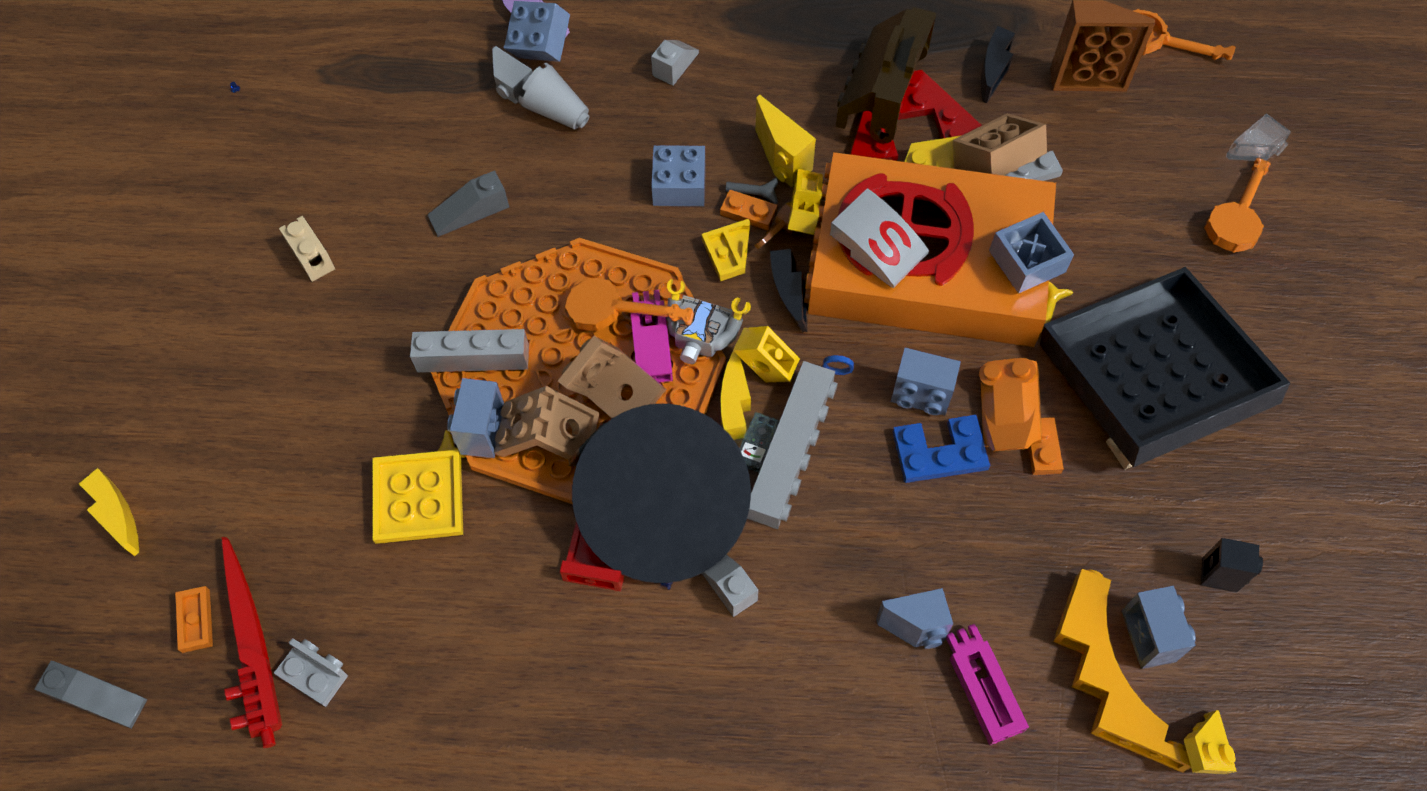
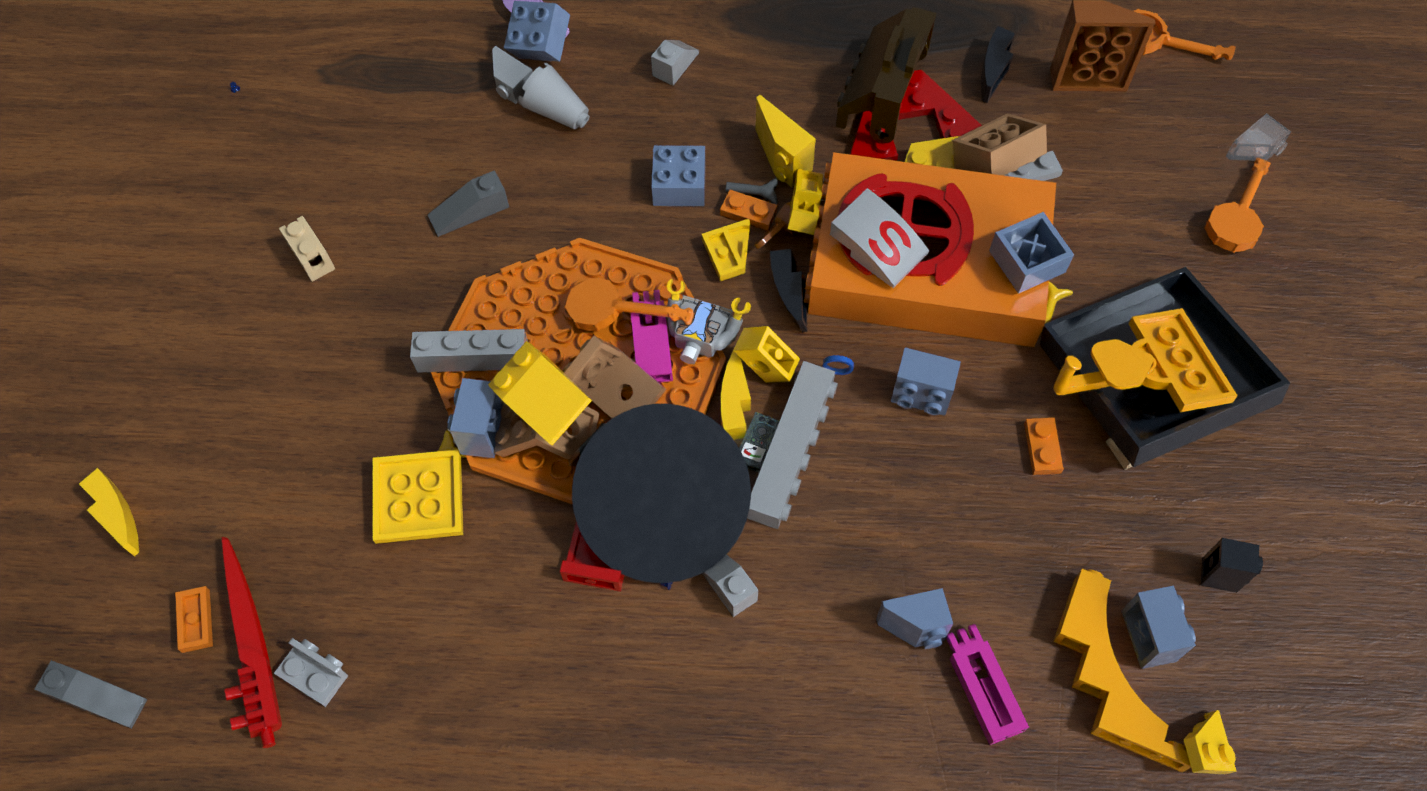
(539, 392): none -> yellow slope
(924, 463): blue plate -> none
(1010, 404): orange slope -> none
(1163, 358): none -> light orange plate

